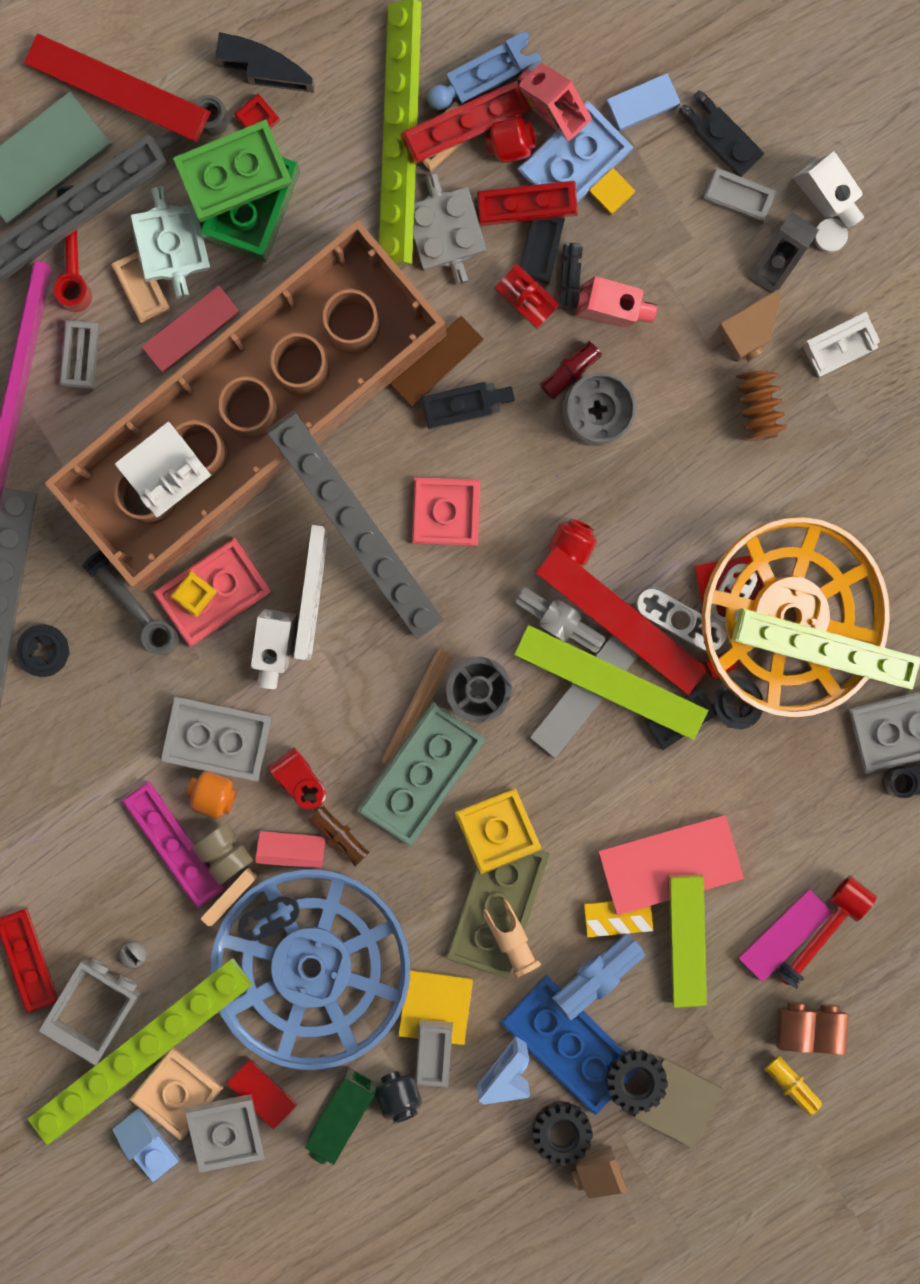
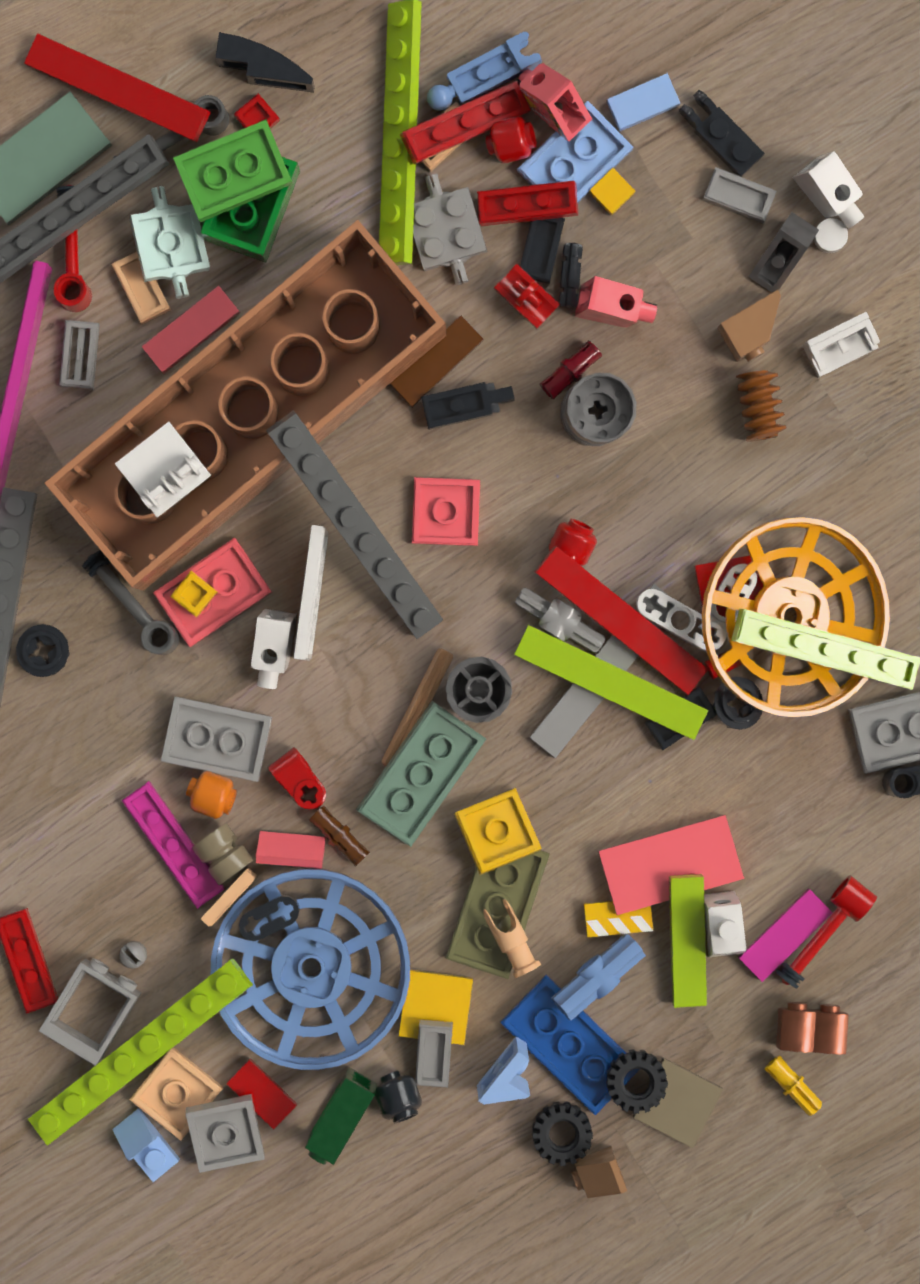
(724, 924): none -> white torso

